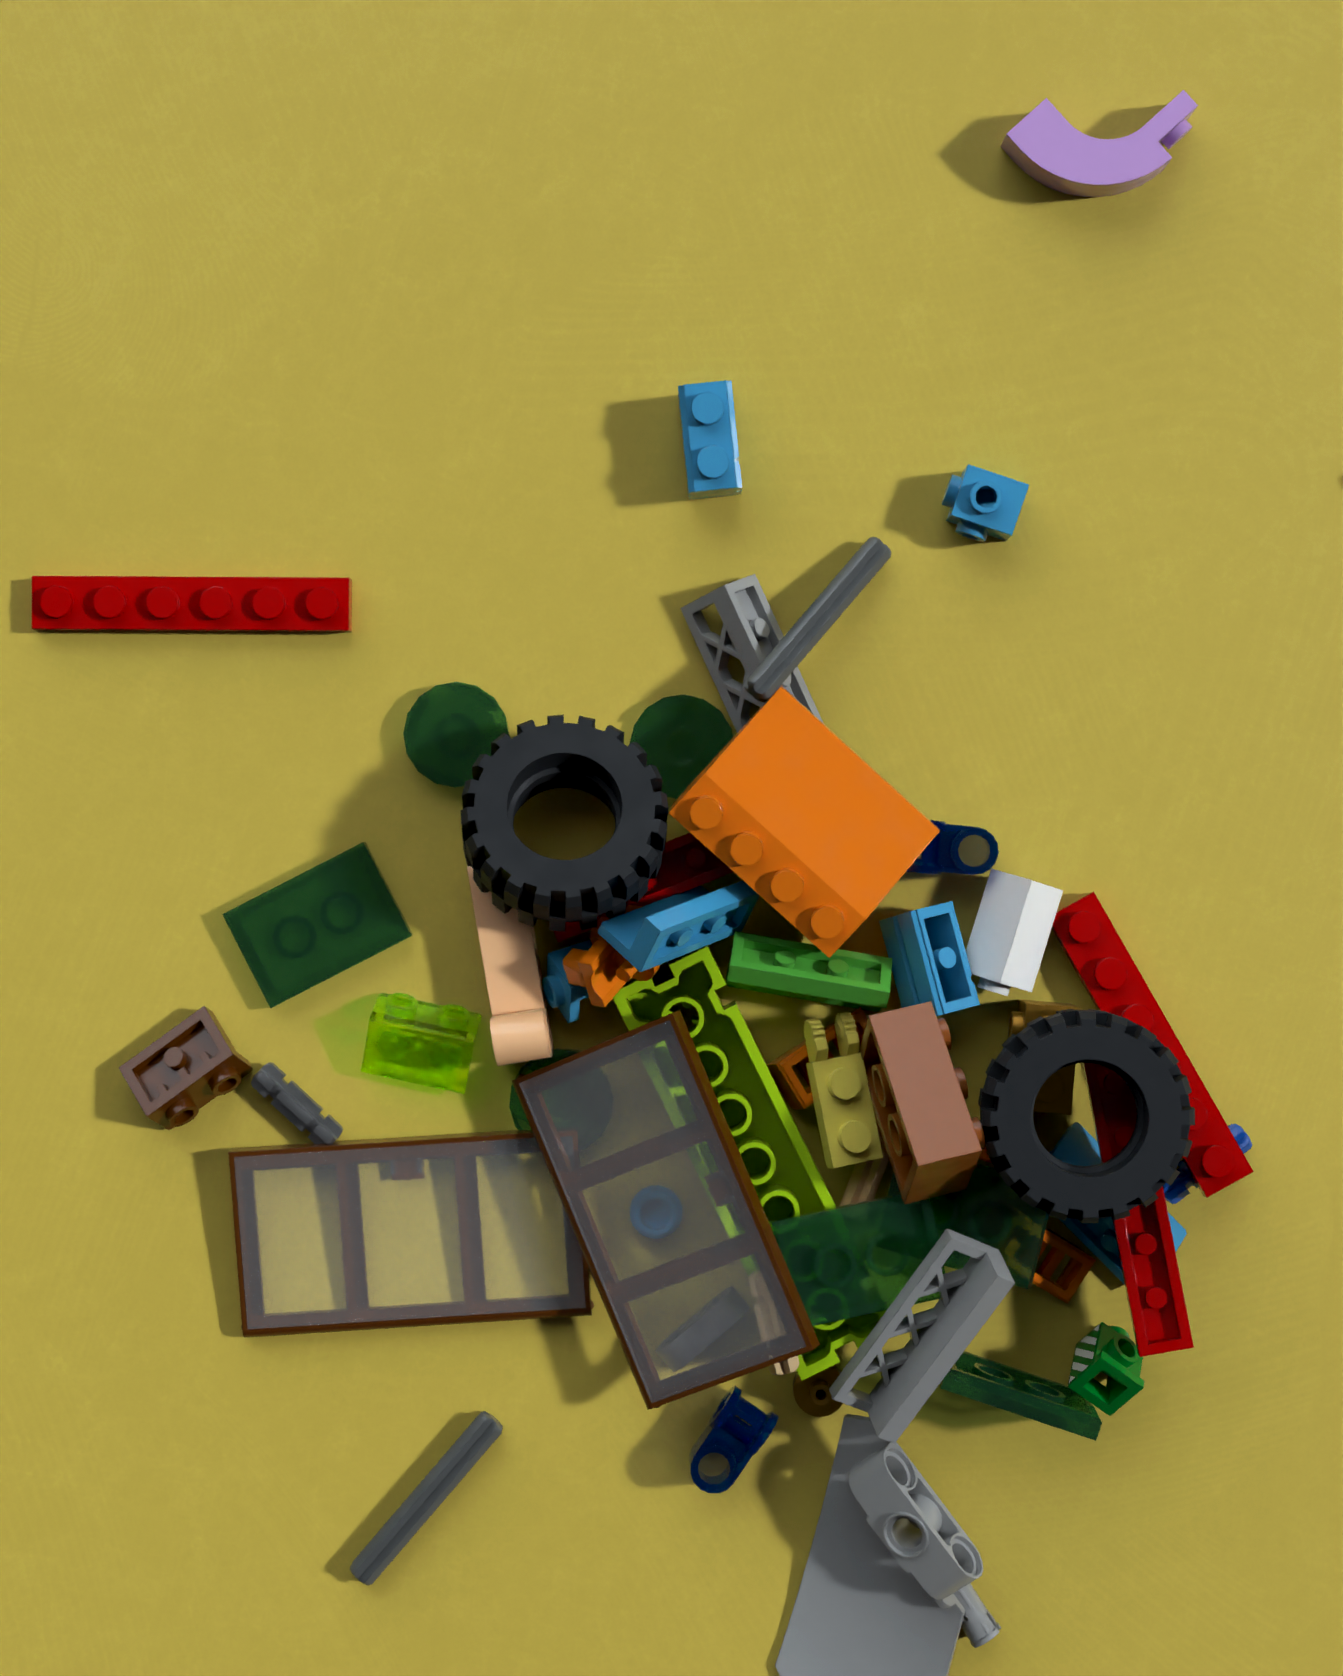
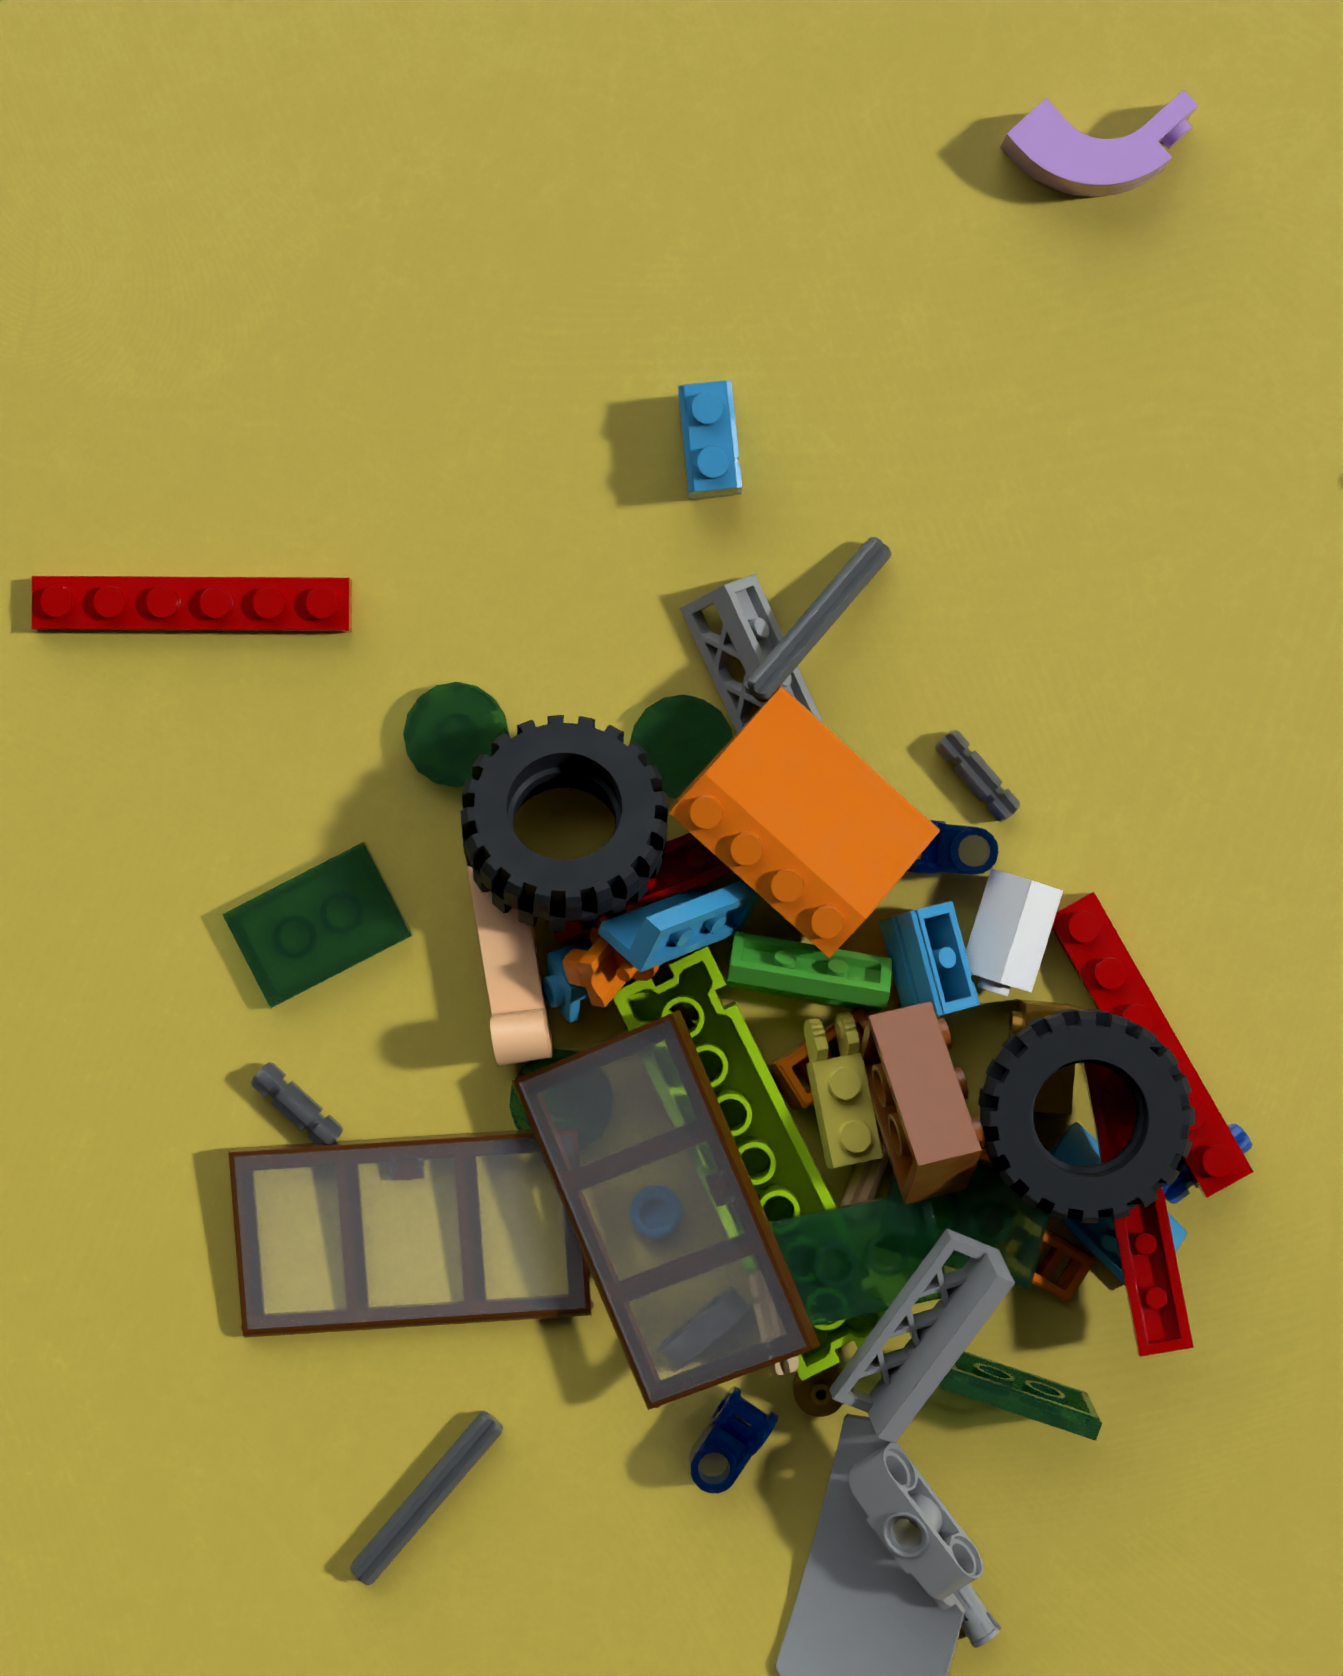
(185, 1070): reddish brown bracket -> none
(421, 1042): clear neon green bracket -> none
(977, 775): none -> flat silver axle
(984, 503): dark azure brick -> none
(1114, 1354): green brick -> none

